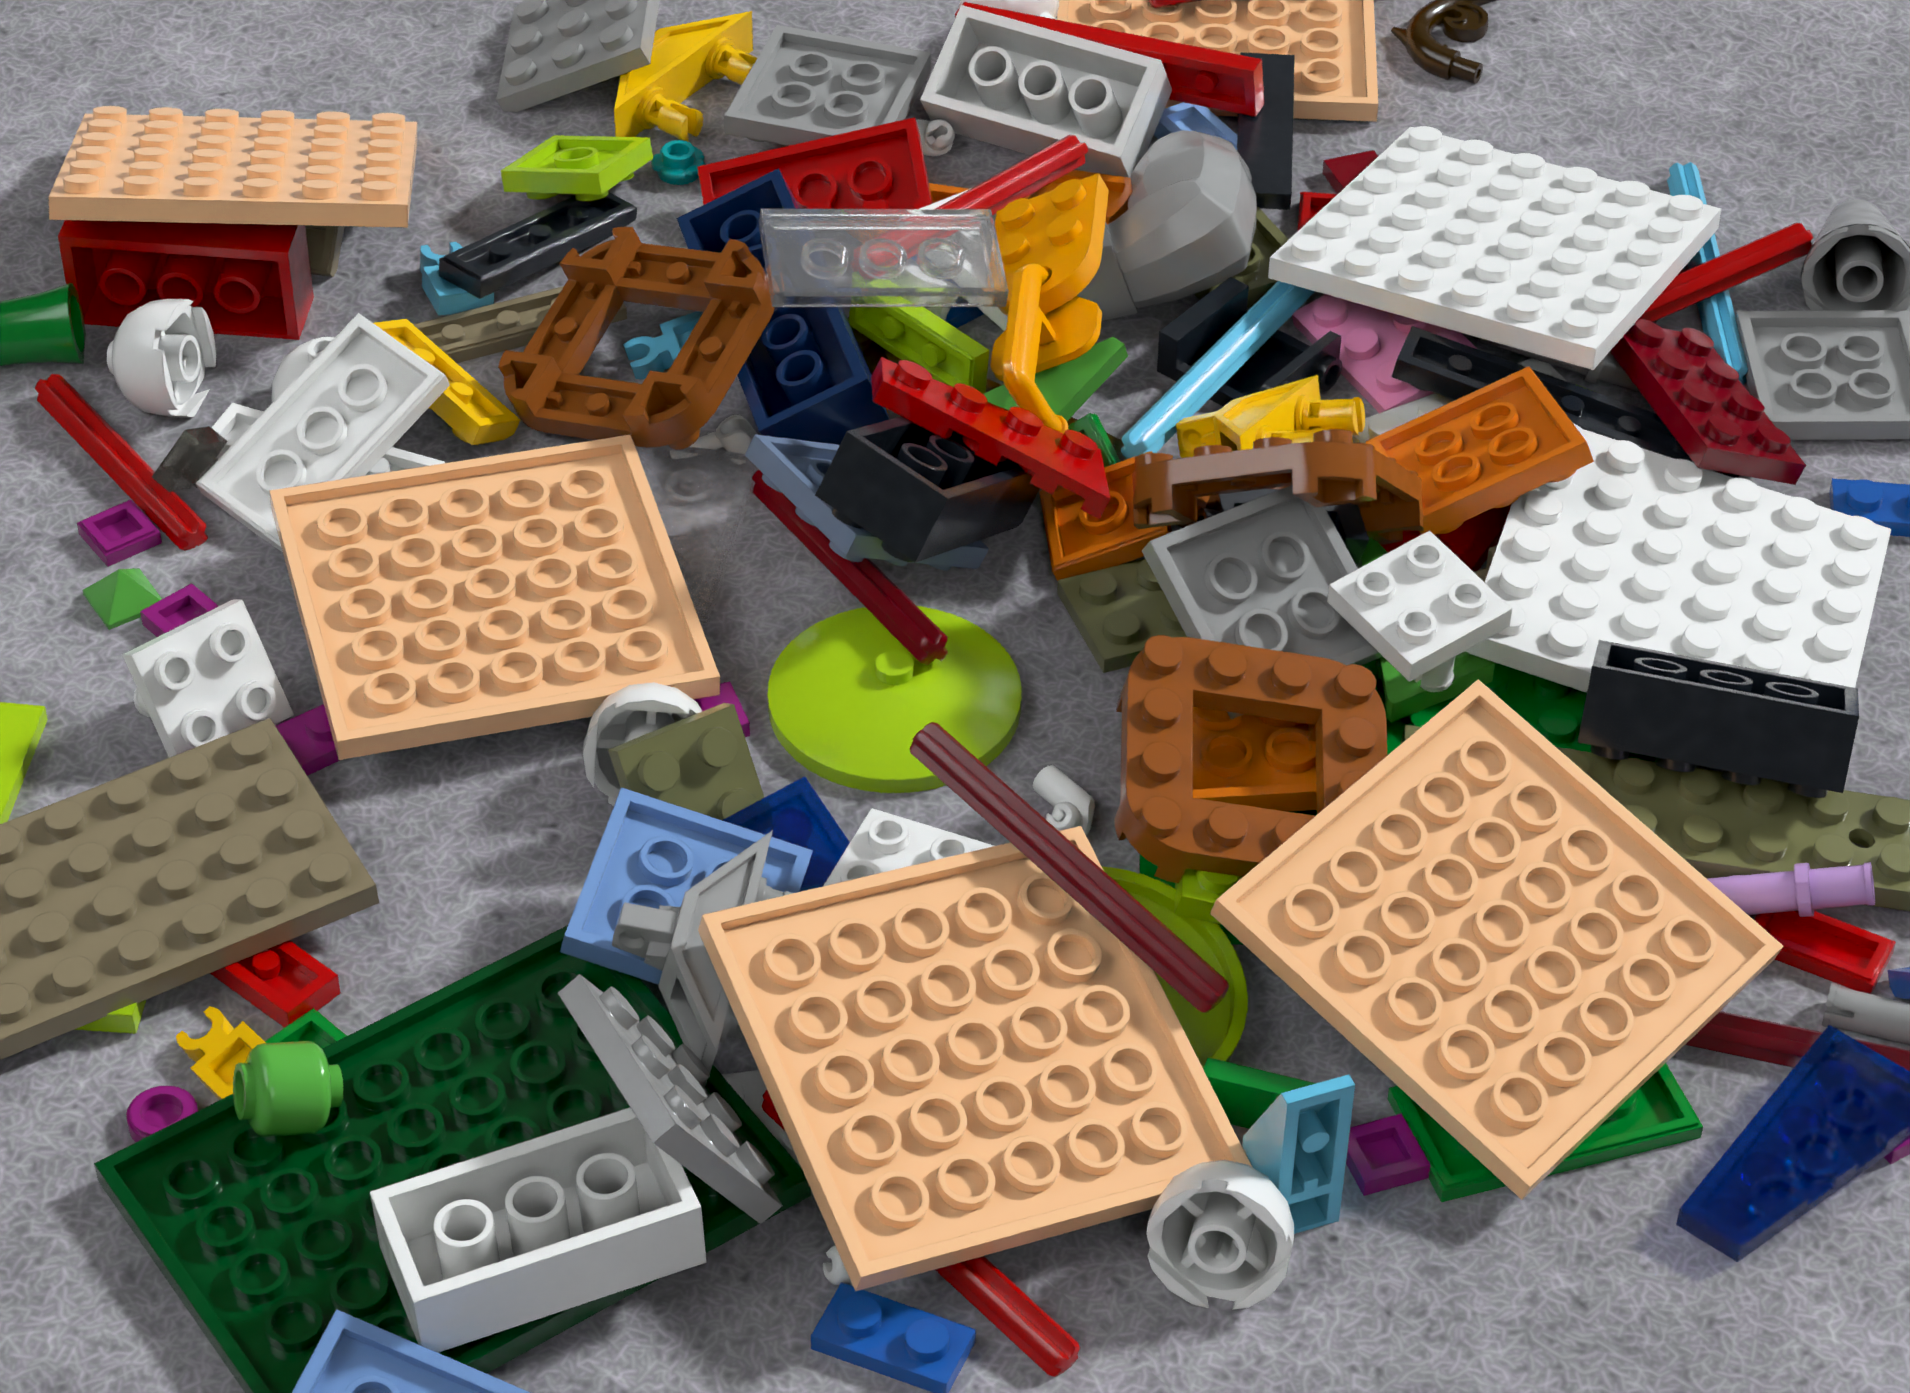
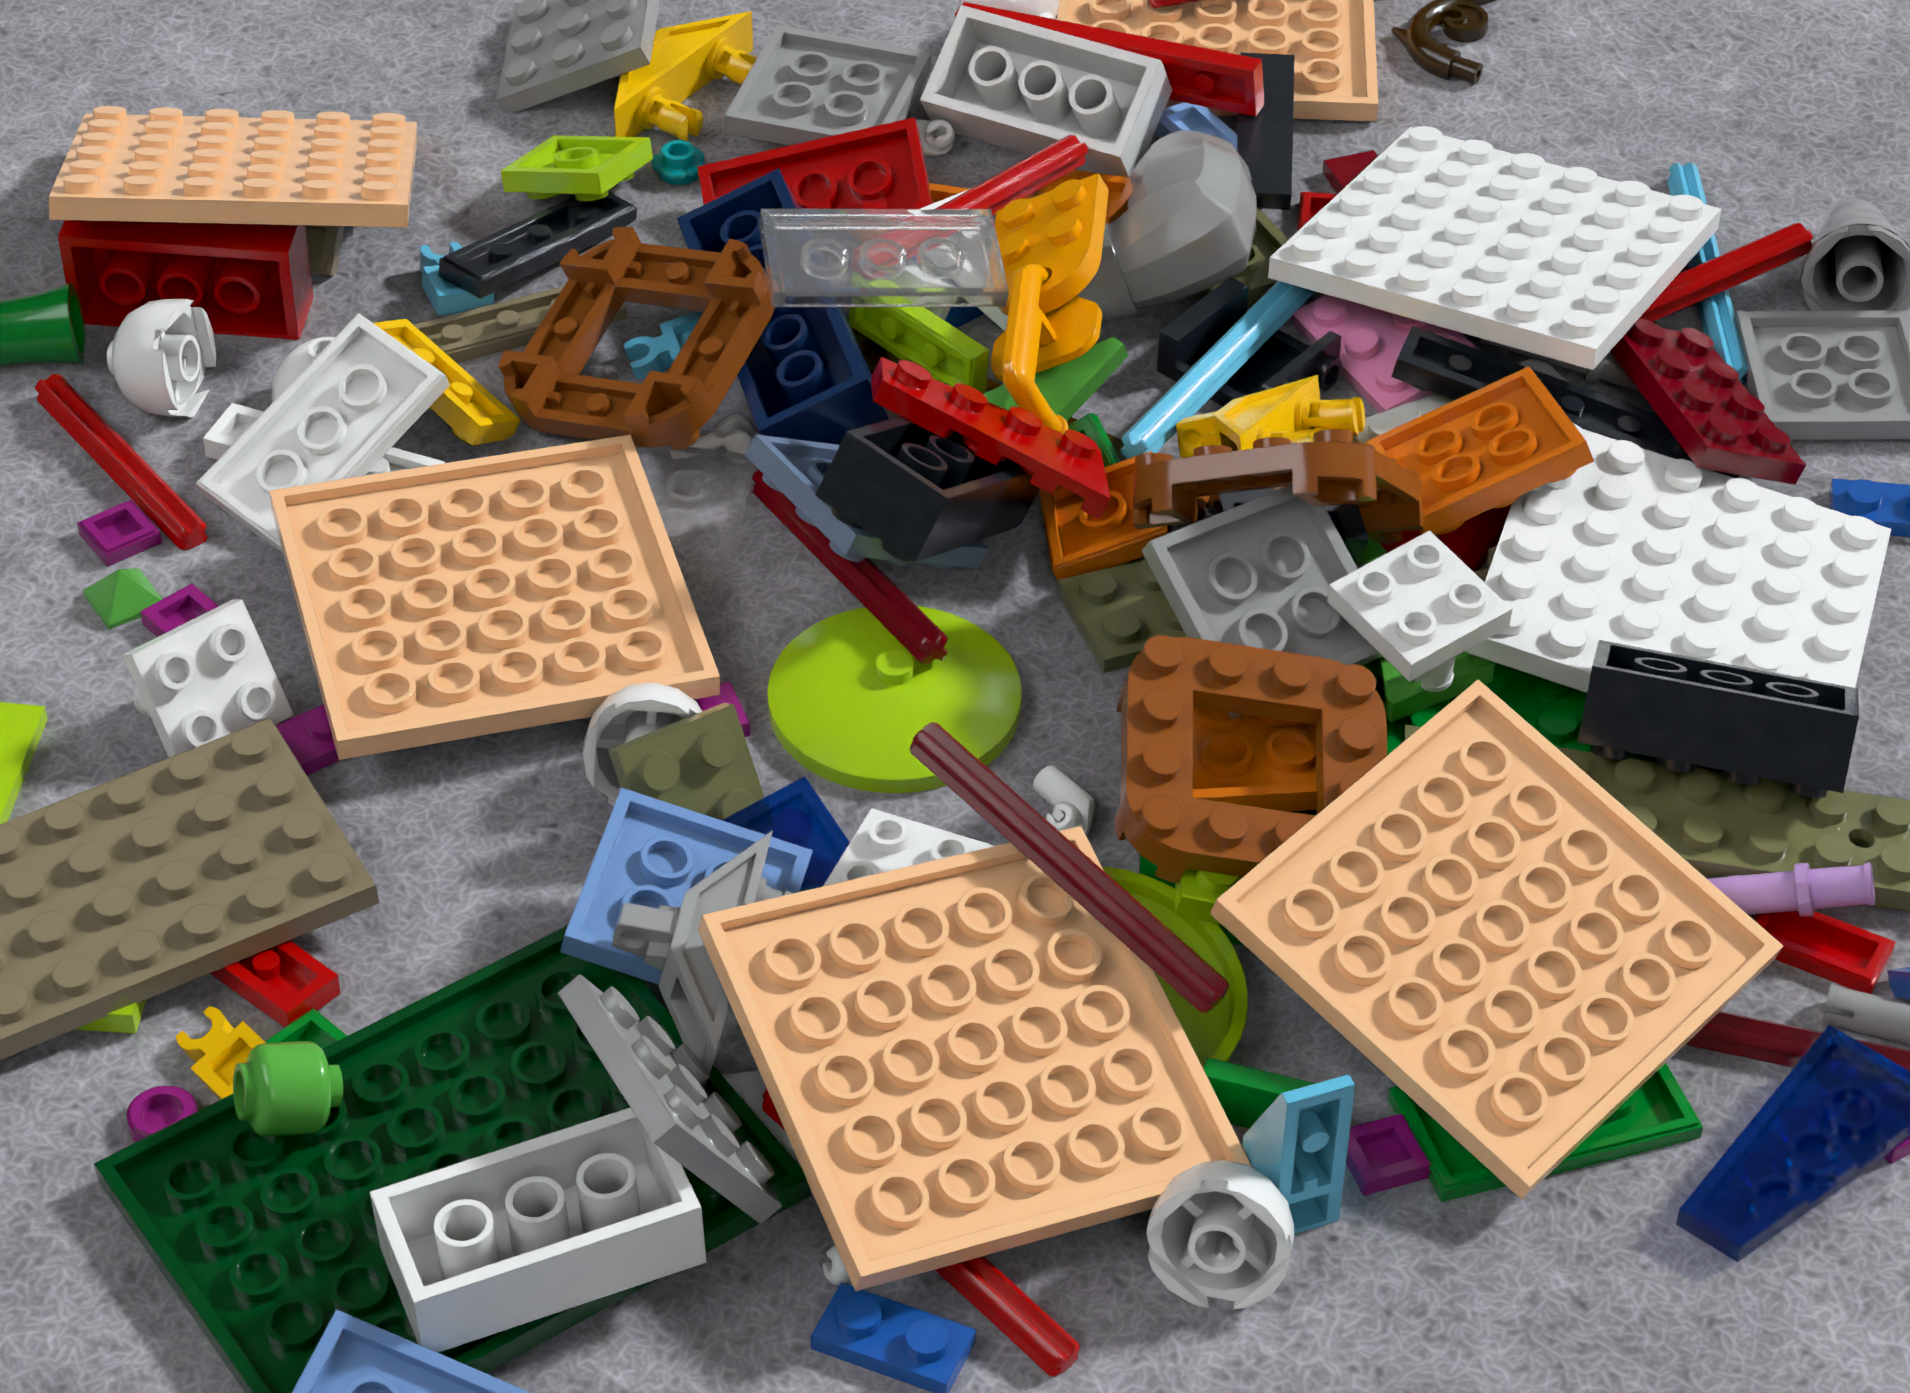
(189, 458): clear smoke plate -> none

